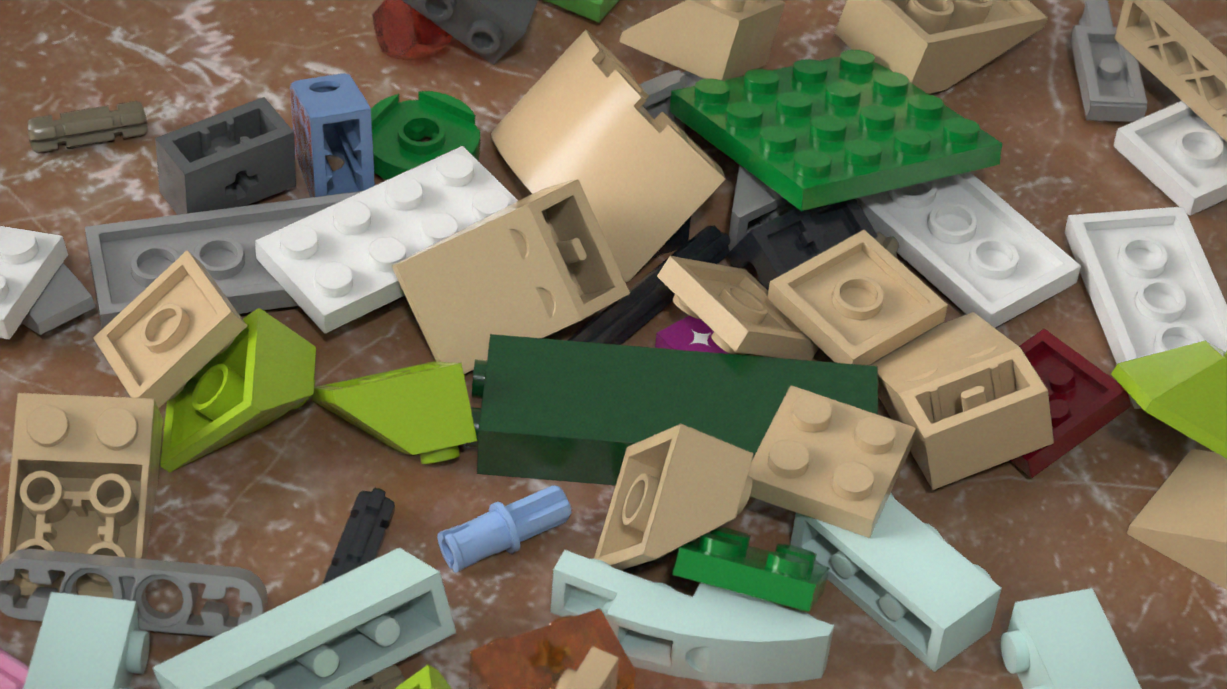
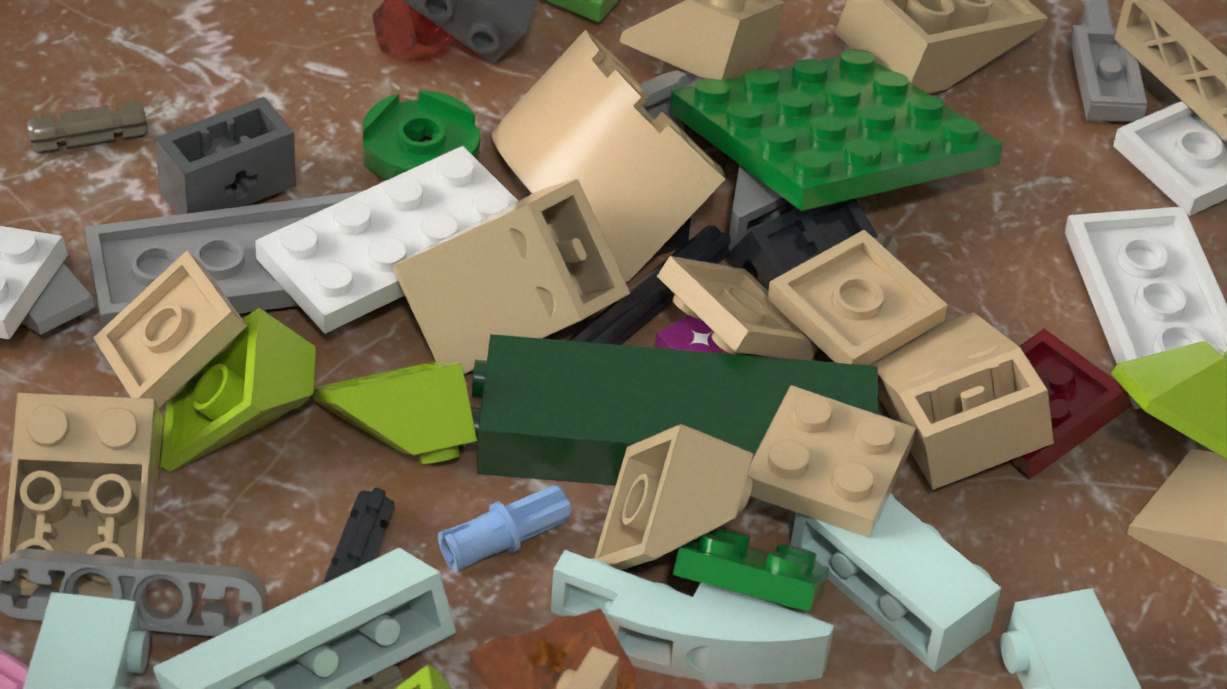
(336, 121): medium blue torso -> none
(972, 246): white plate -> none

